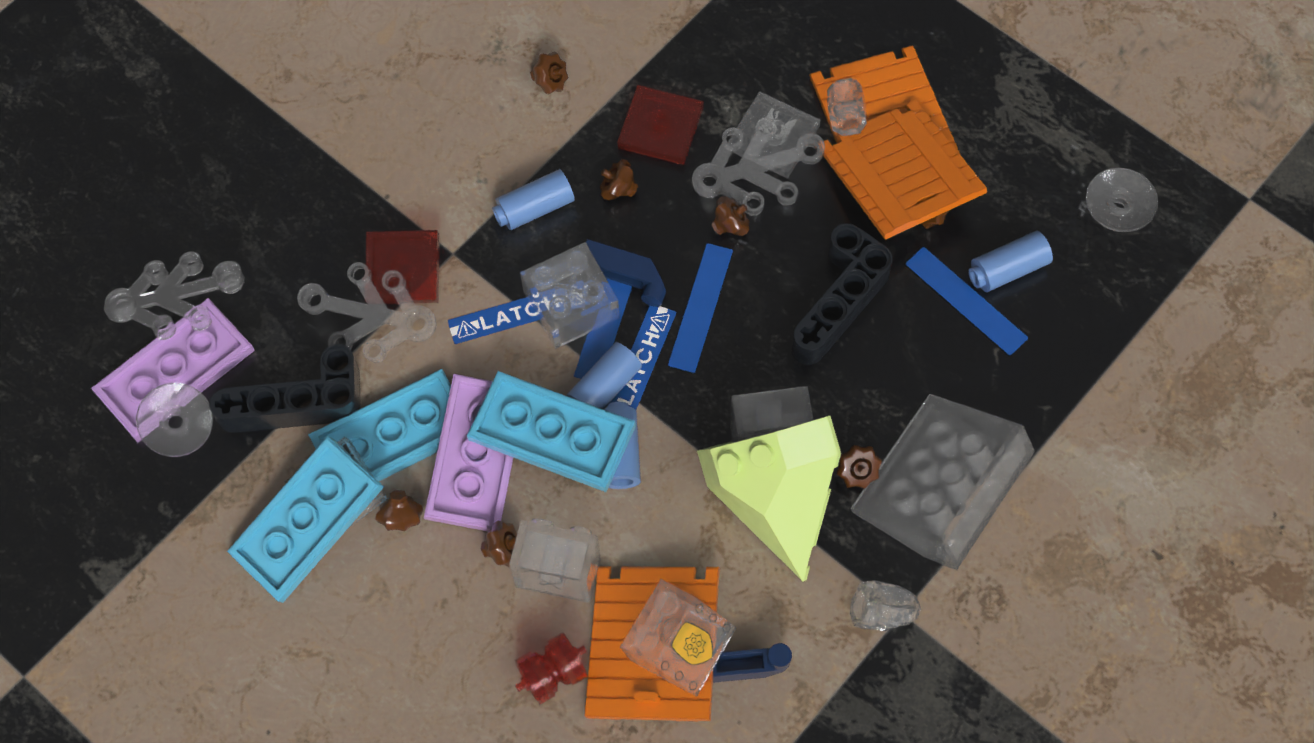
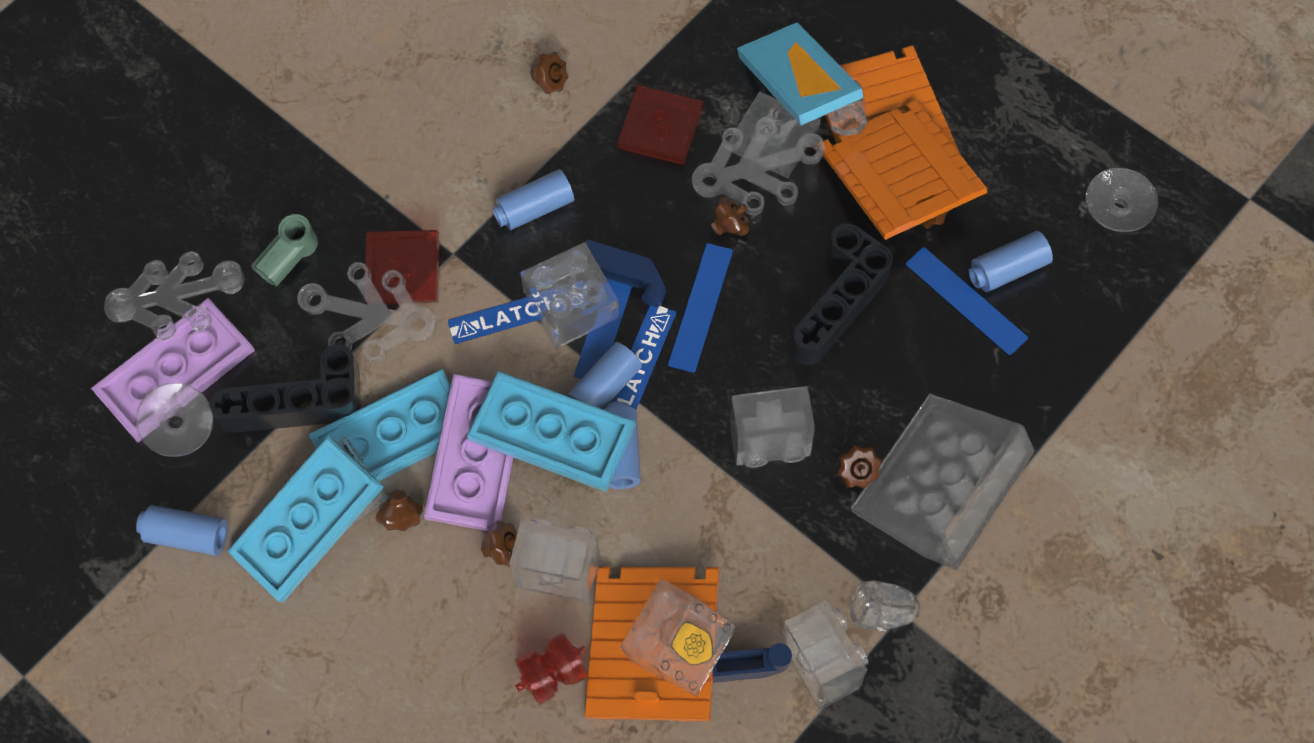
(182, 530): none -> medium blue brick
(284, 252): none -> sand green piece
(618, 181): reddish brown piece -> none
(778, 485): yellowish green wedge -> none
(800, 73): none -> medium azure tile
(824, 653): none -> clear brick

